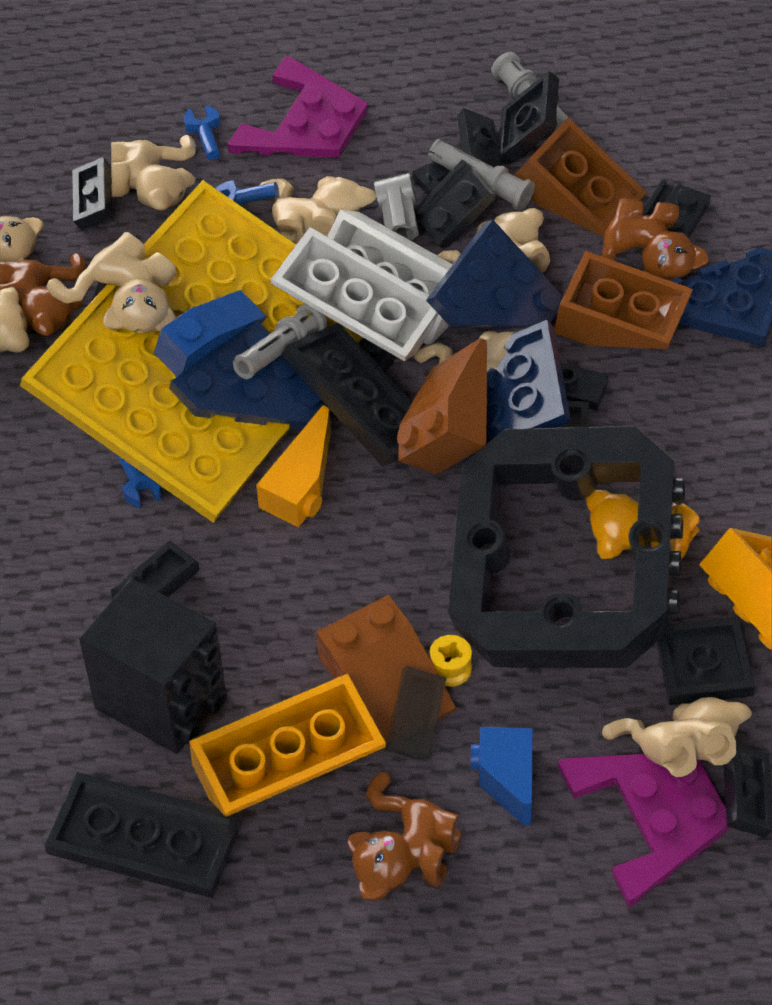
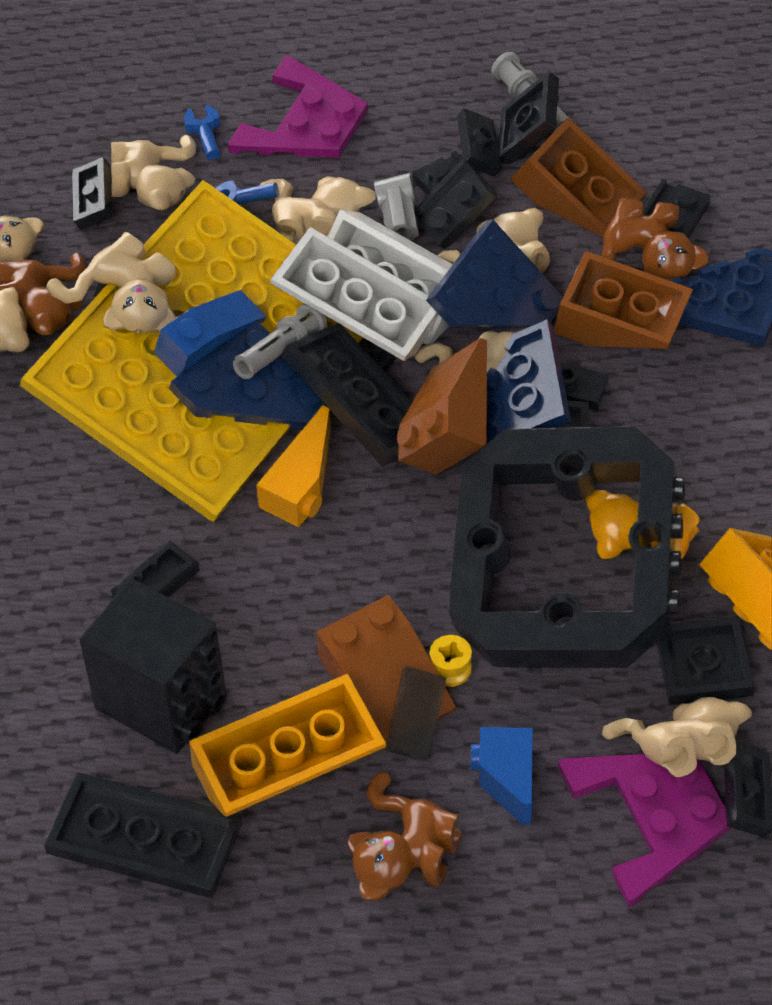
(136, 482): blue bar -> none
(497, 179): light grey pin -> none

